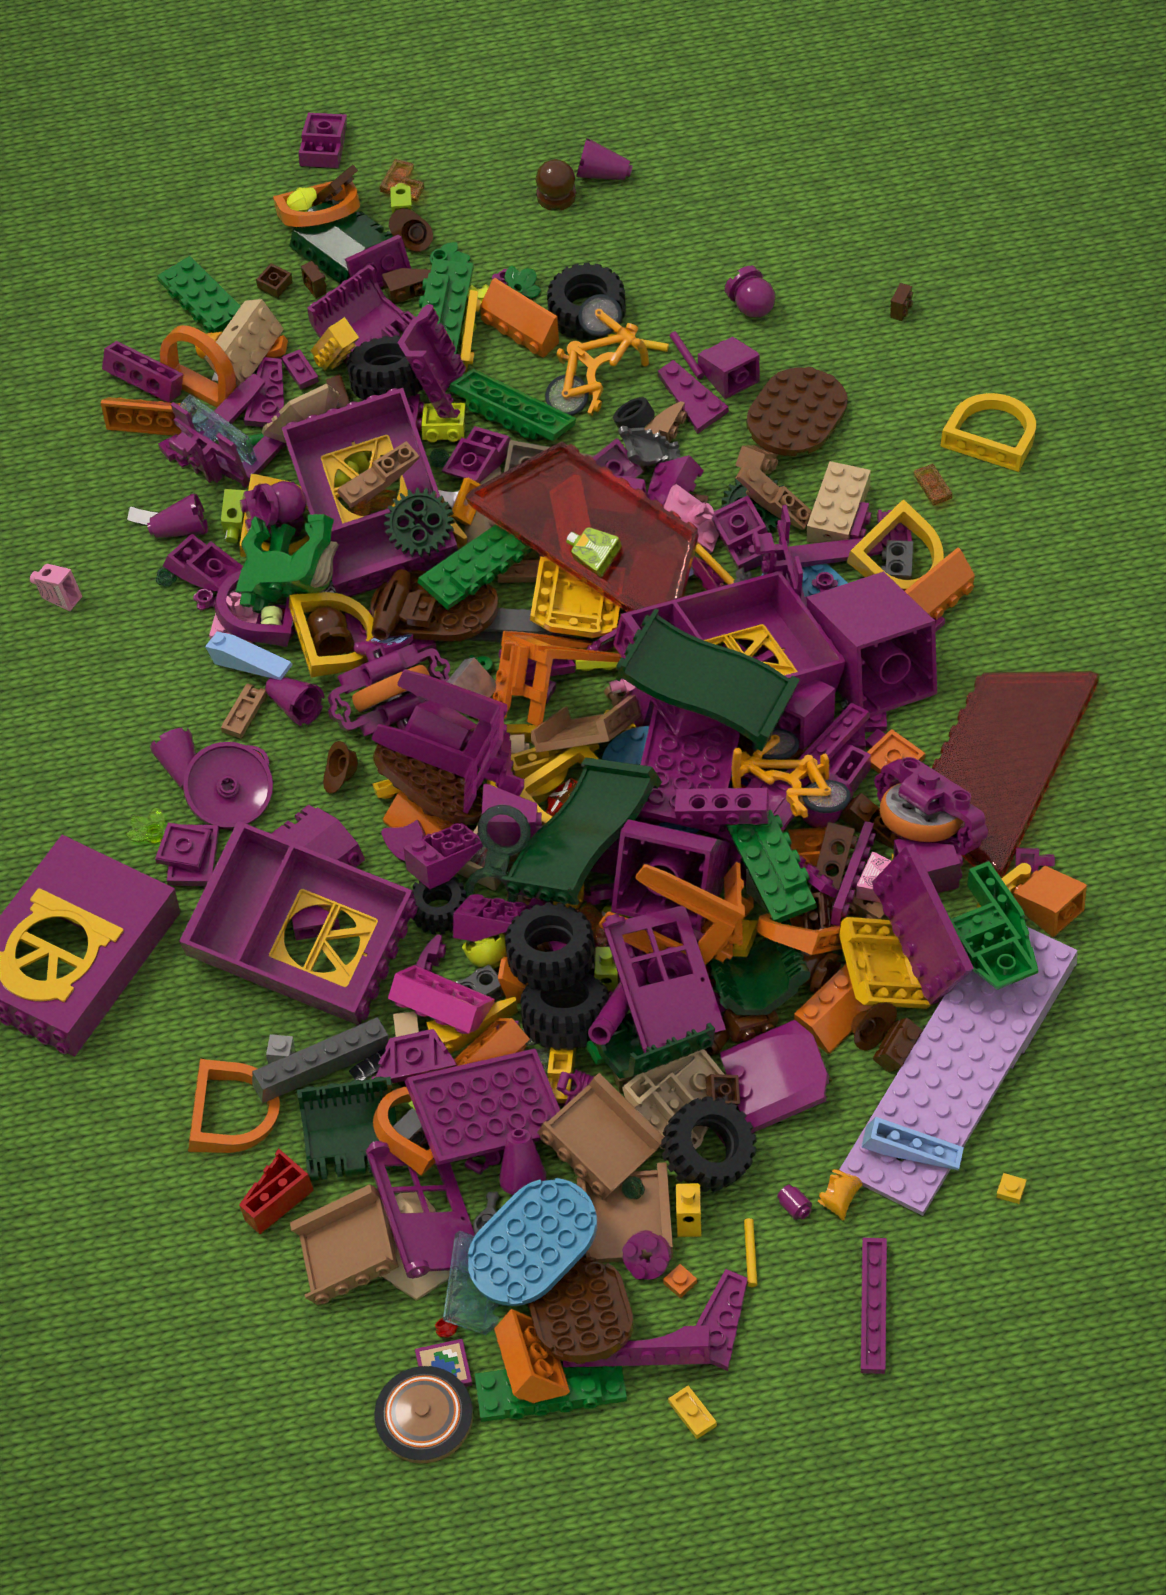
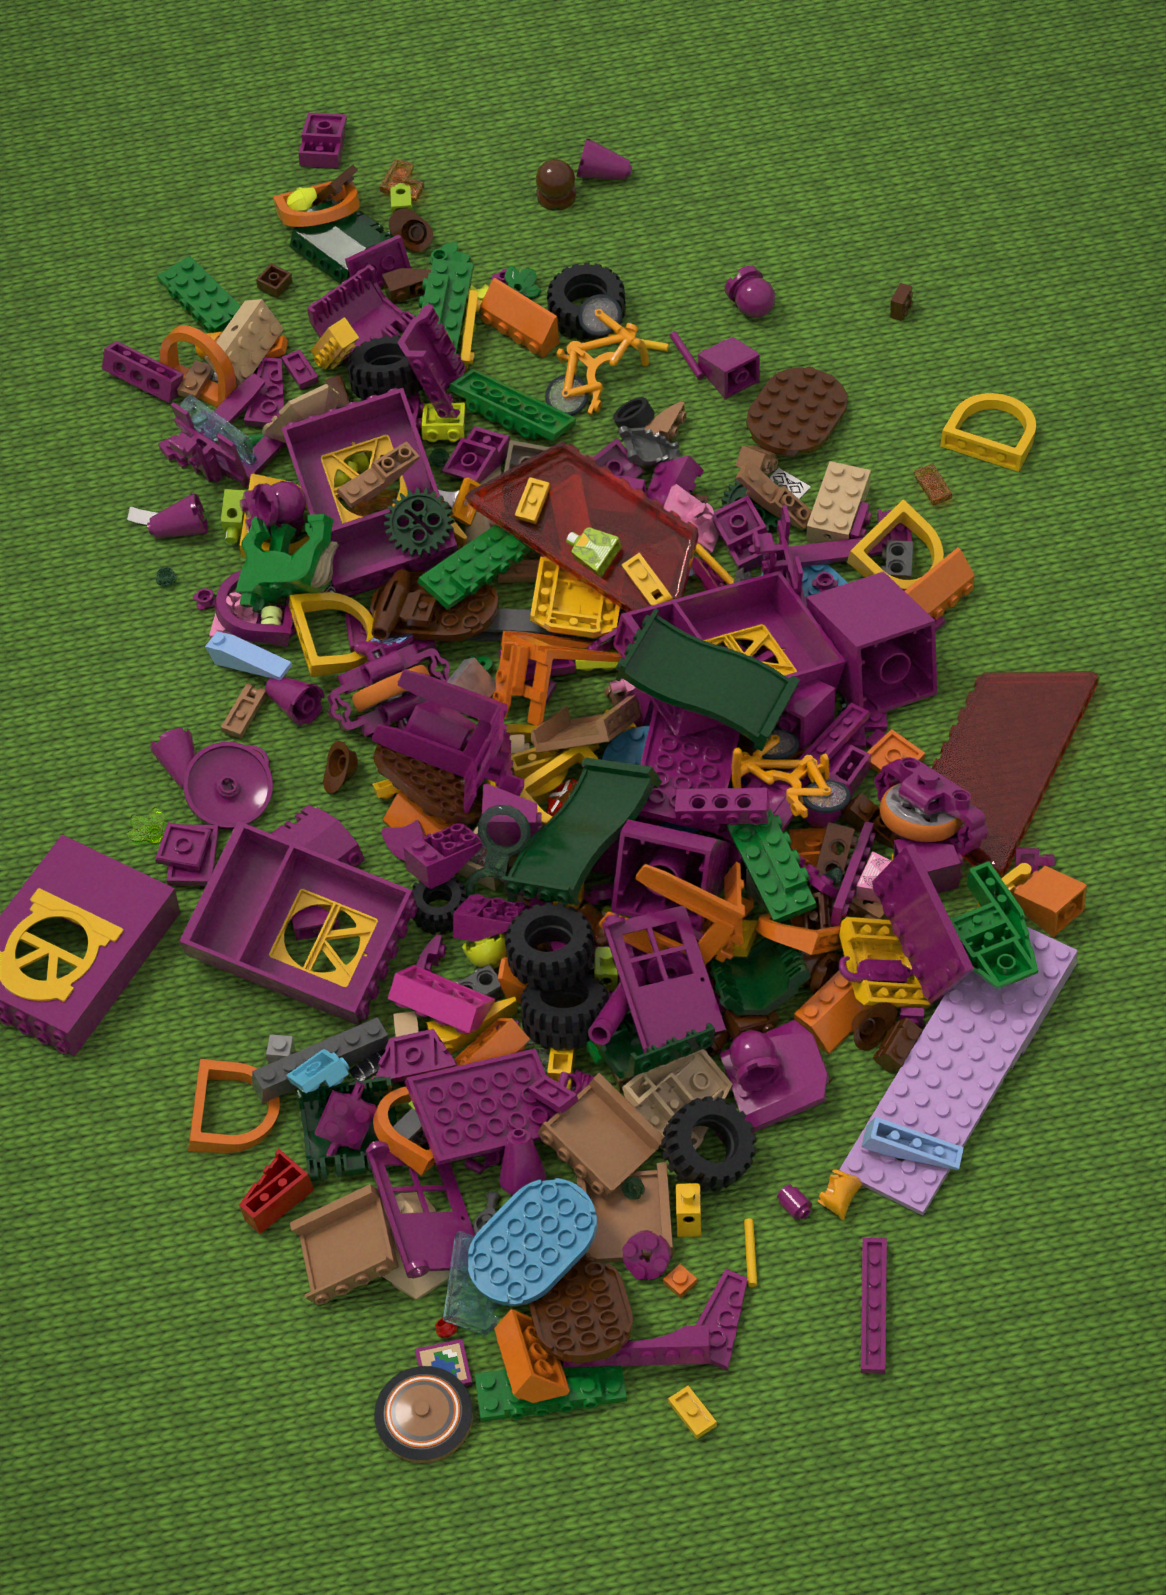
(57, 586): bright pink torso -> none
(139, 416): orange slope -> none
(195, 379): none -> medium nougat plate
(201, 563): magenta slope -> none
(314, 279): reddish brown piece -> none
(320, 1068): none -> medium azure plate
(329, 631): reddish brown tile -> none
(345, 1119): none -> magenta plate
(532, 500): none -> yellow plate
(553, 1094): none -> magenta plate
(646, 580): none -> yellow plate
(700, 404): magenta wing -> none
(723, 1087): reddish brown piece -> none
(755, 1060): none -> magenta tile
(793, 484): none -> white sticker
(836, 875): none -> clear green plate
(876, 970): none -> magenta plate
(916, 1015): none -> magenta plate
(1011, 1188): yellow plate -> none

